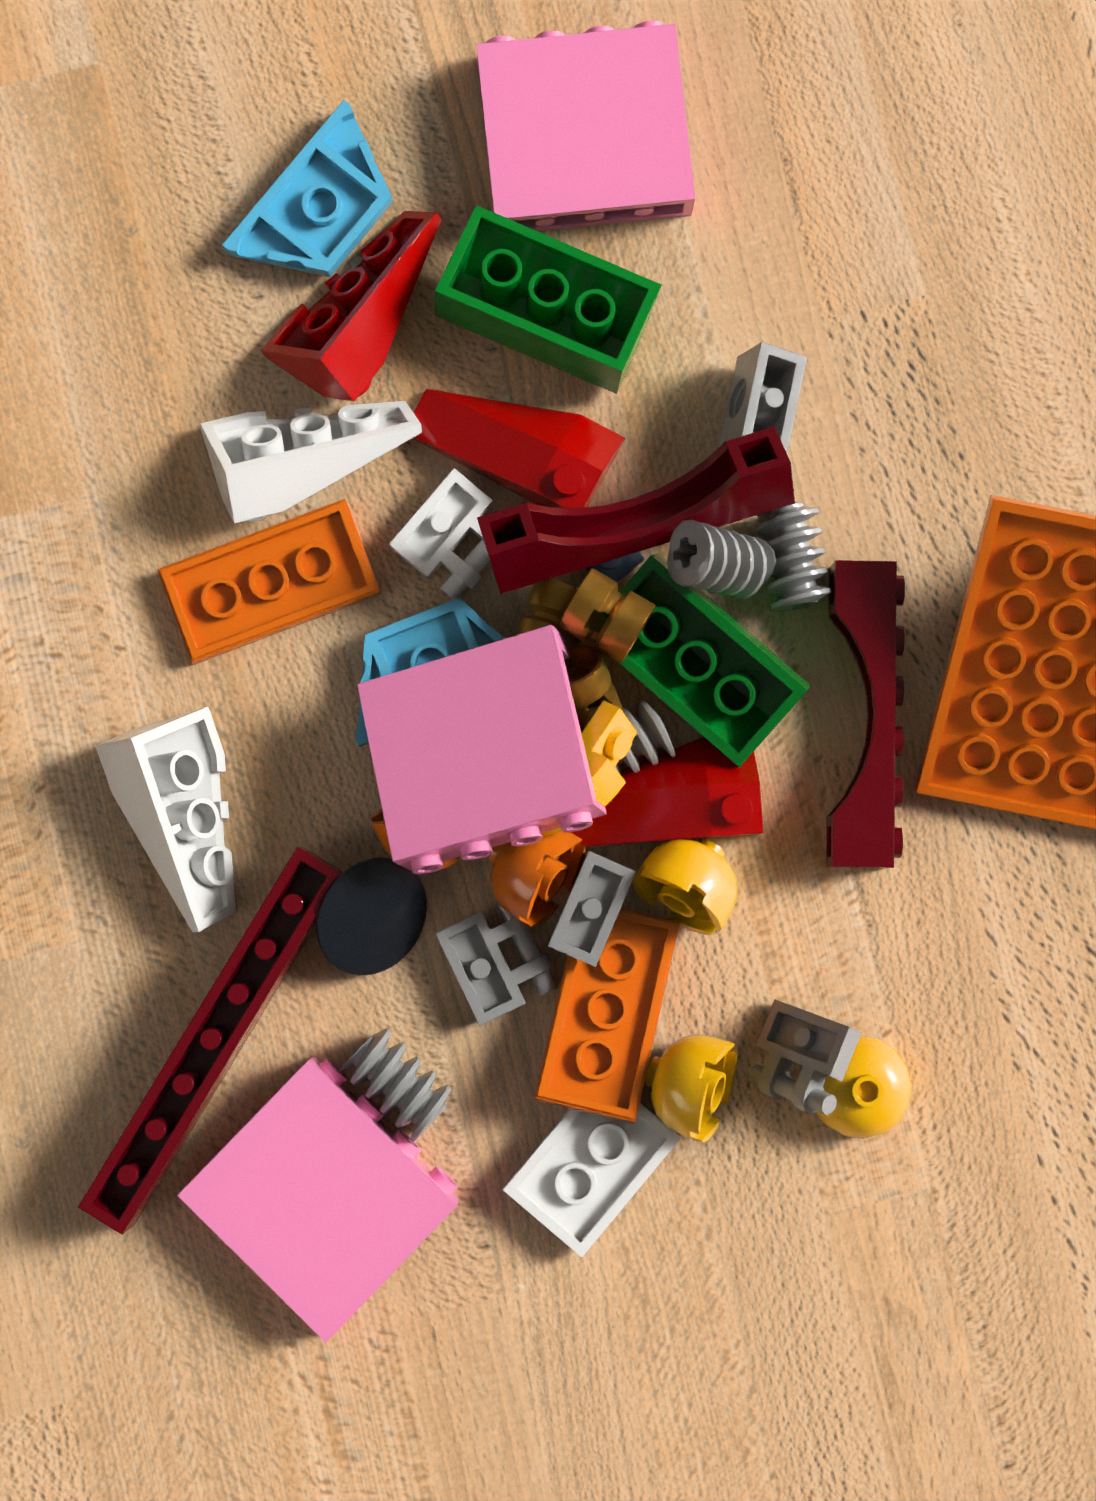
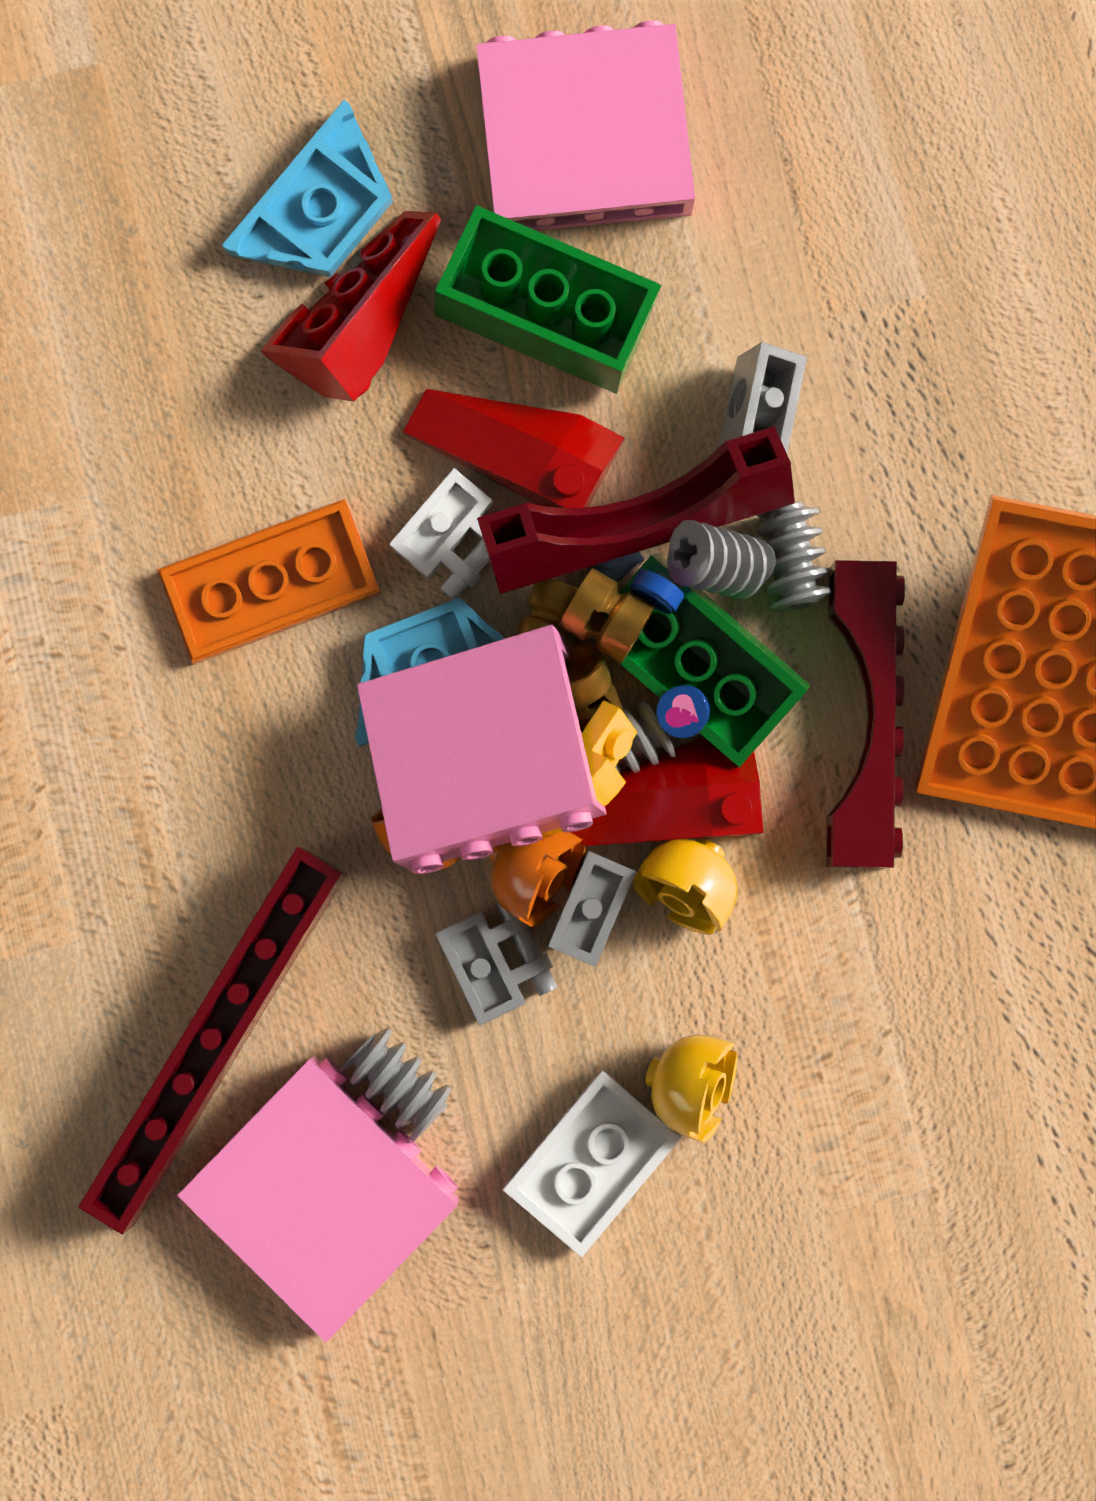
(173, 801): white wedge -> none
(280, 462): white wedge -> none
(371, 916): black shield -> none
(608, 1020): orange tile -> none
(657, 591): none -> blue tile
(683, 711): none -> blue tile
(810, 1041): light grey plate -> none
(871, 1093): yellow cylinder -> none

